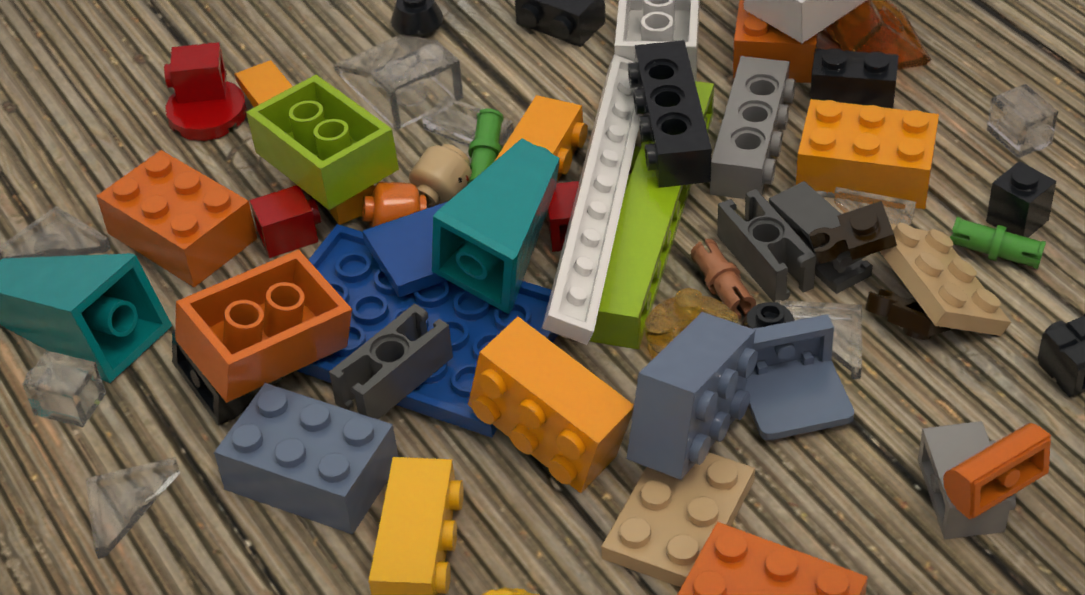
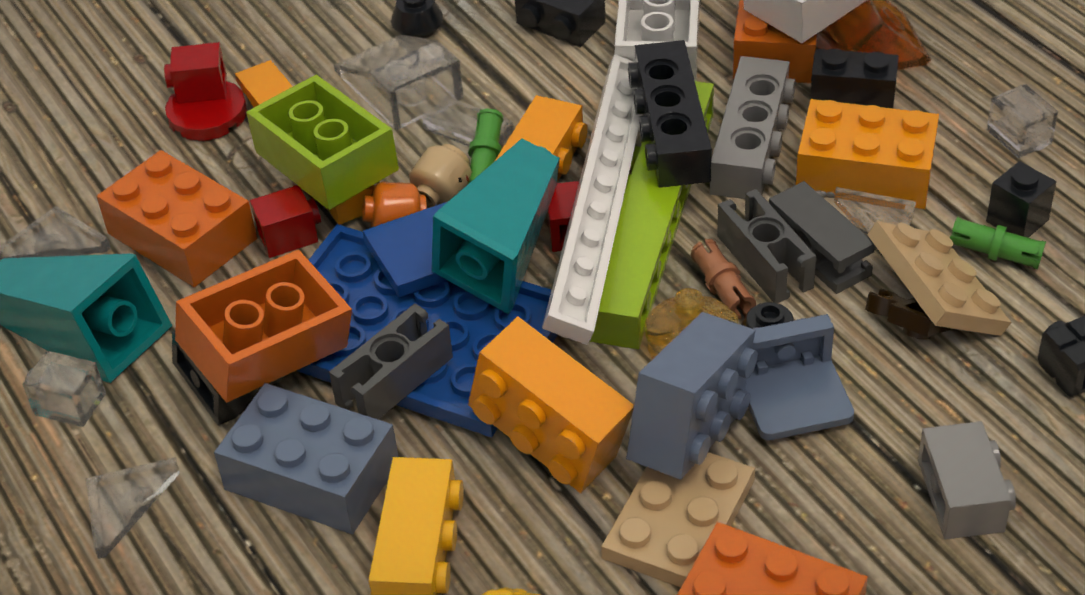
(847, 329): clear tile -> none
(860, 232): dark brown plate -> none
(999, 470): orange brick -> none

